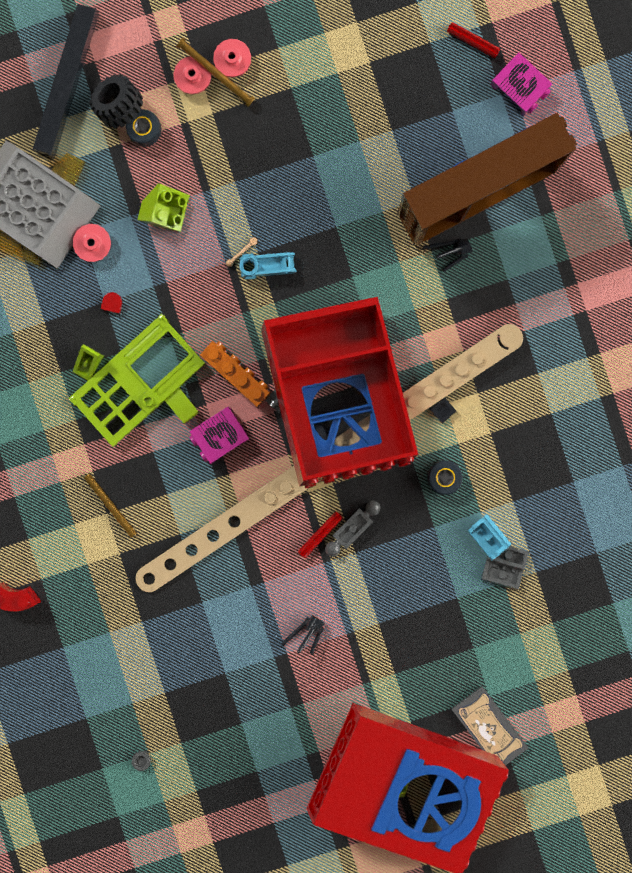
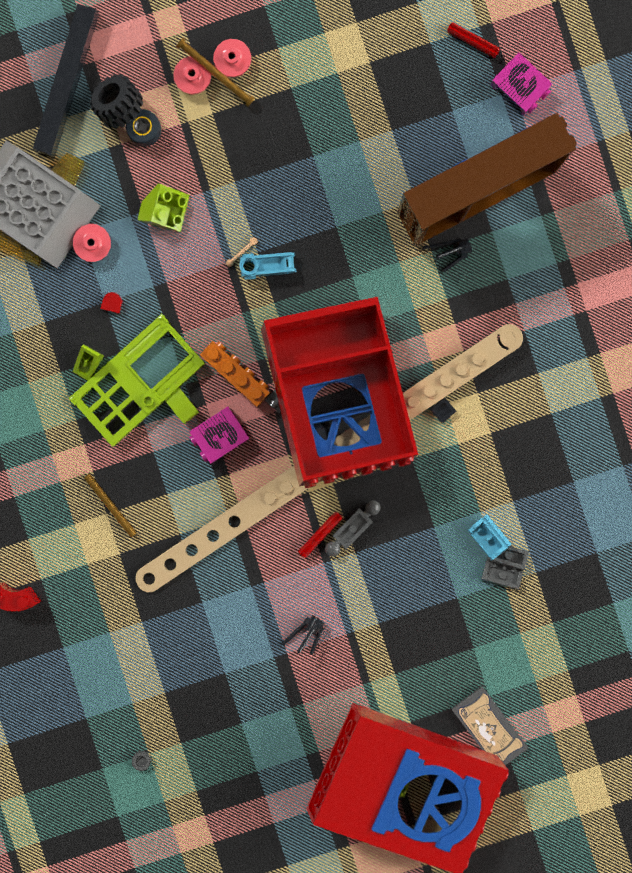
(449, 481): black wheel -> none

